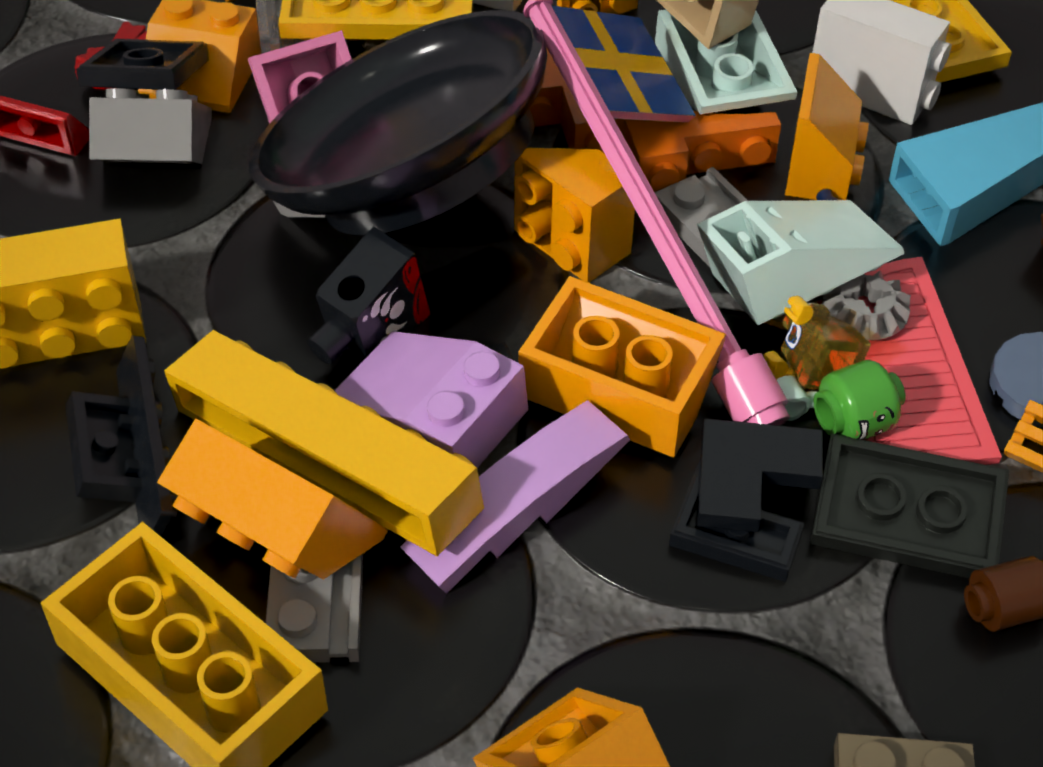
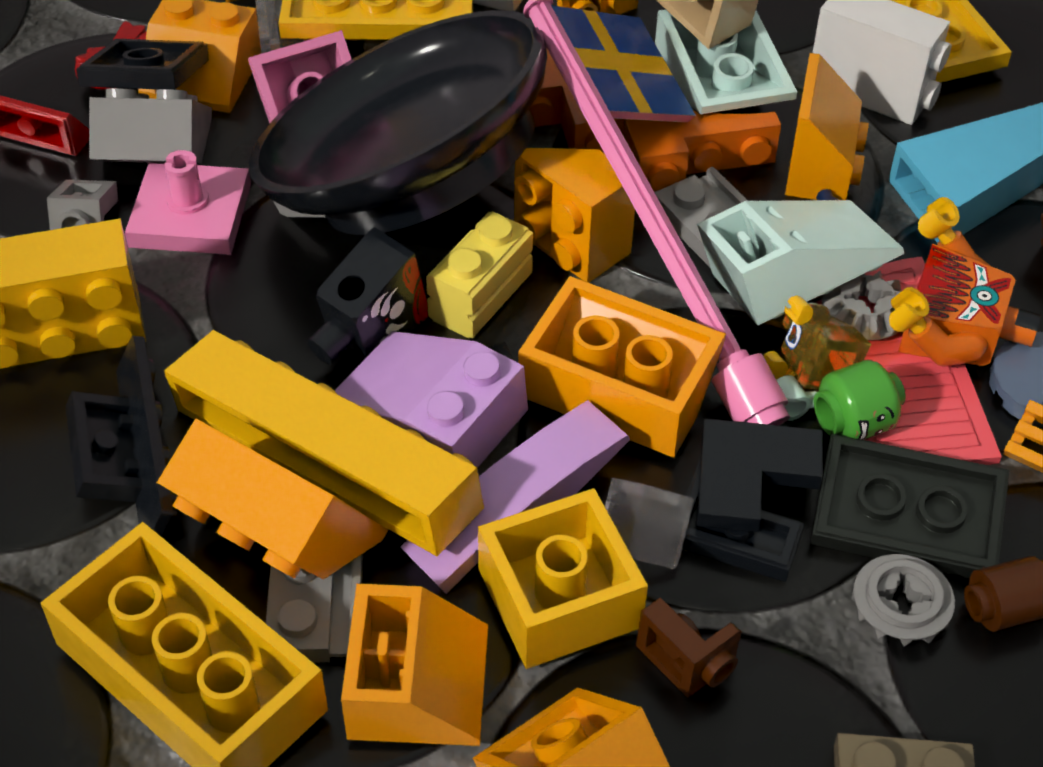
(80, 202): none -> light grey bracket
(188, 206): none -> bright pink tile
(413, 668): none -> light orange slope
(480, 274): none -> light yellow brick
(561, 577): none -> yellow brick
(649, 520): none -> clear panel
(680, 652): none -> reddish brown bracket
(924, 588): none -> light grey gear
(958, 301): none -> torso

